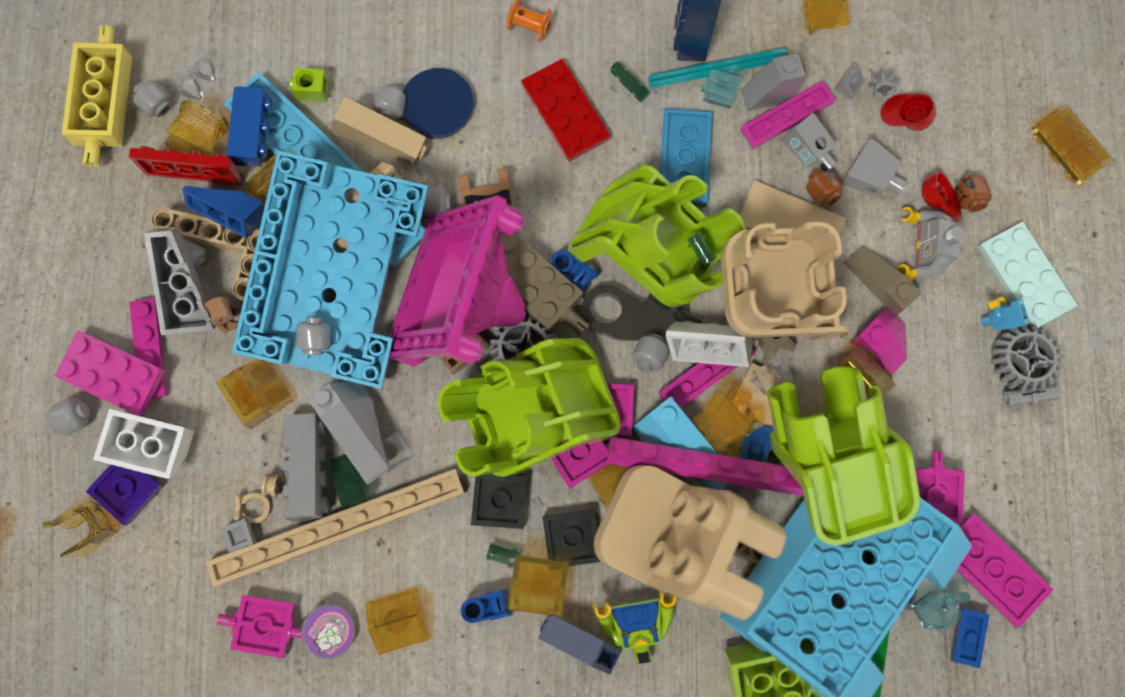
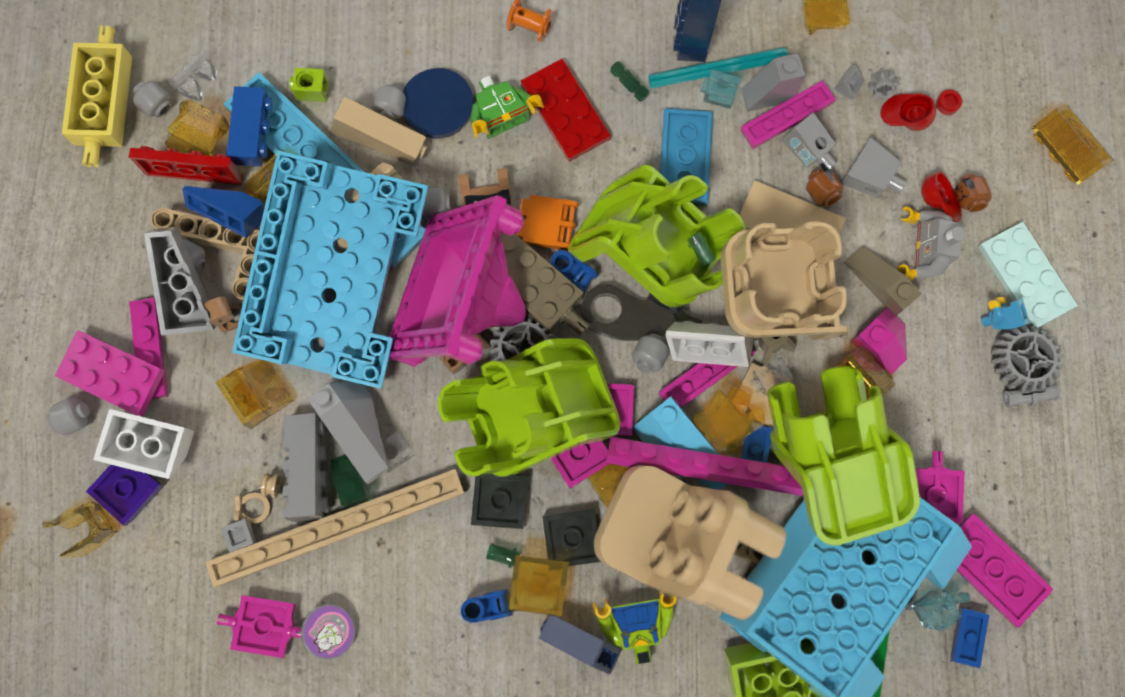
(313, 335): light grey head -> none
(396, 621): clear yellow slope -> none
(501, 107): none -> bright green torso
(547, 221): none -> orange plate
(949, 102): none -> red tile

